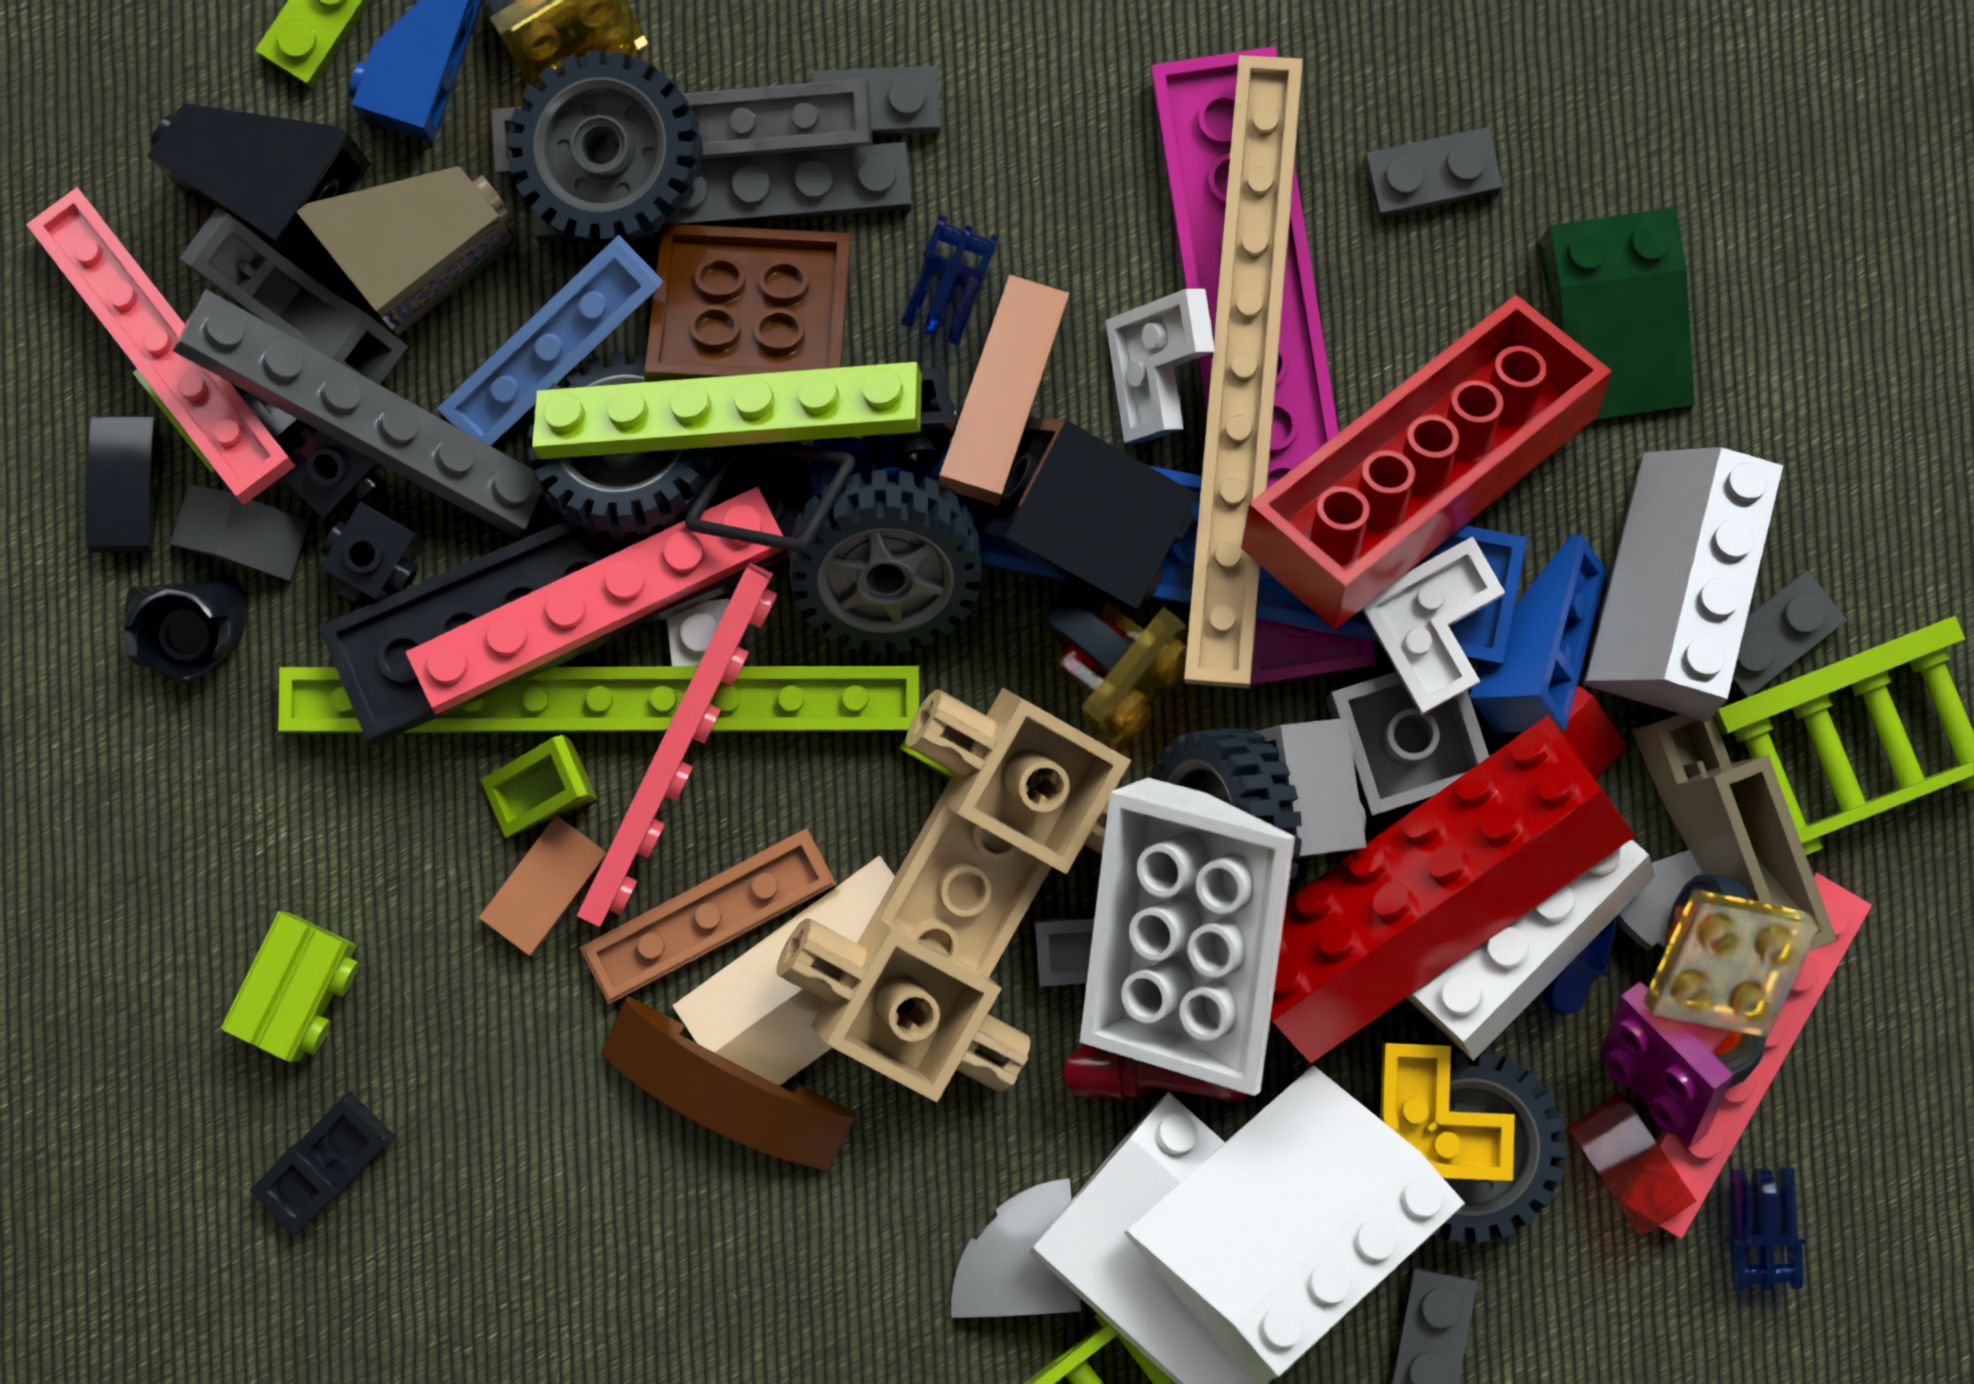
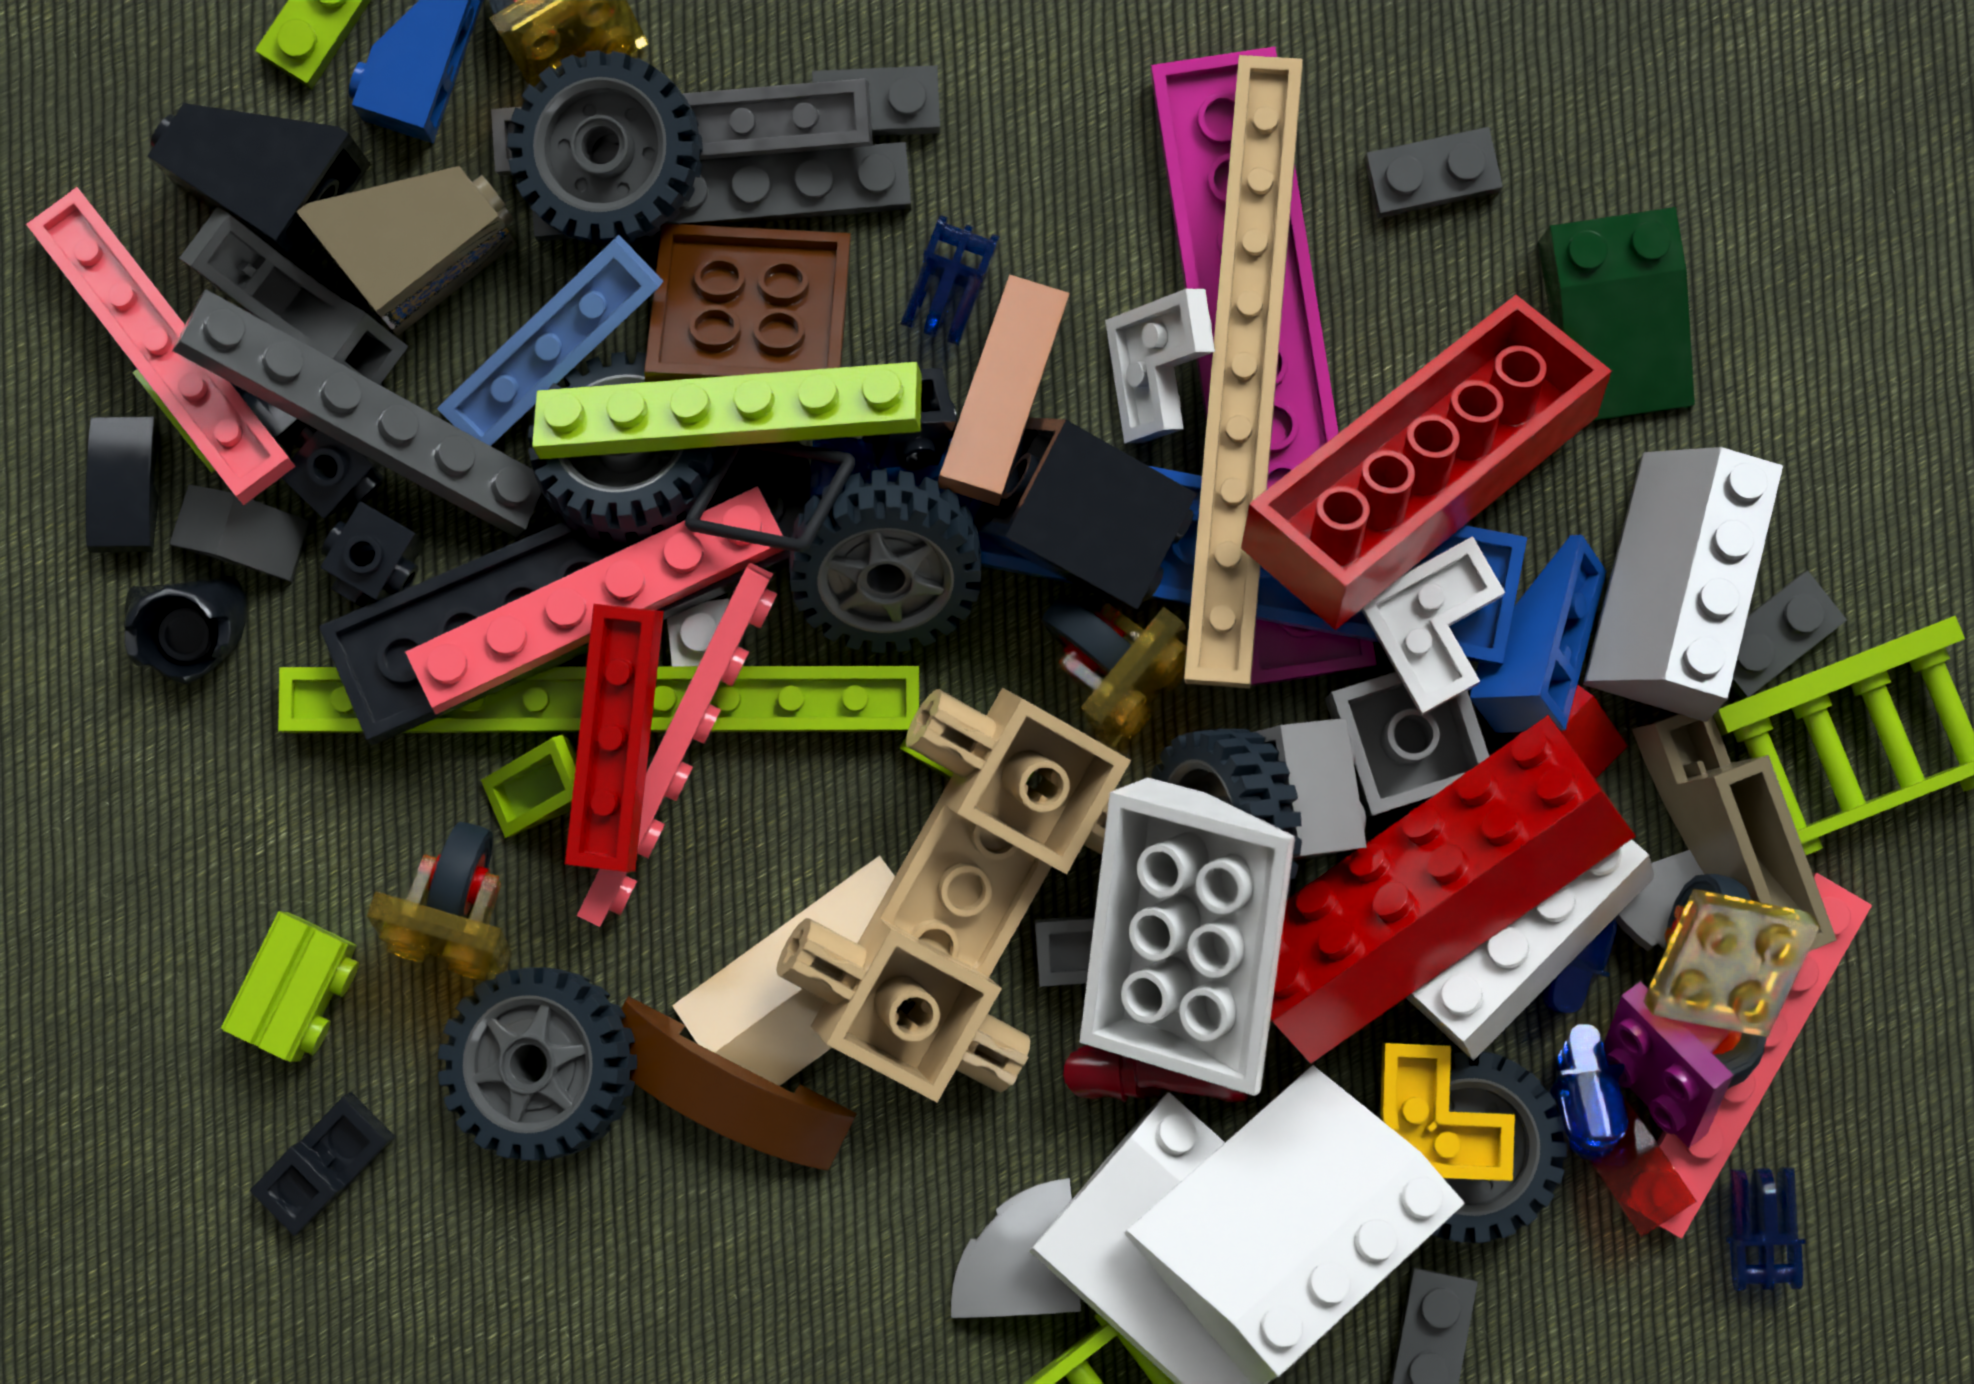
(448, 909): none -> clear yellow plate
(491, 1072): none -> wheel
(543, 885): nougat tile -> none
(614, 738): none -> red plate
(708, 916): nougat tile -> none
(1589, 1094): none -> clear blue arm

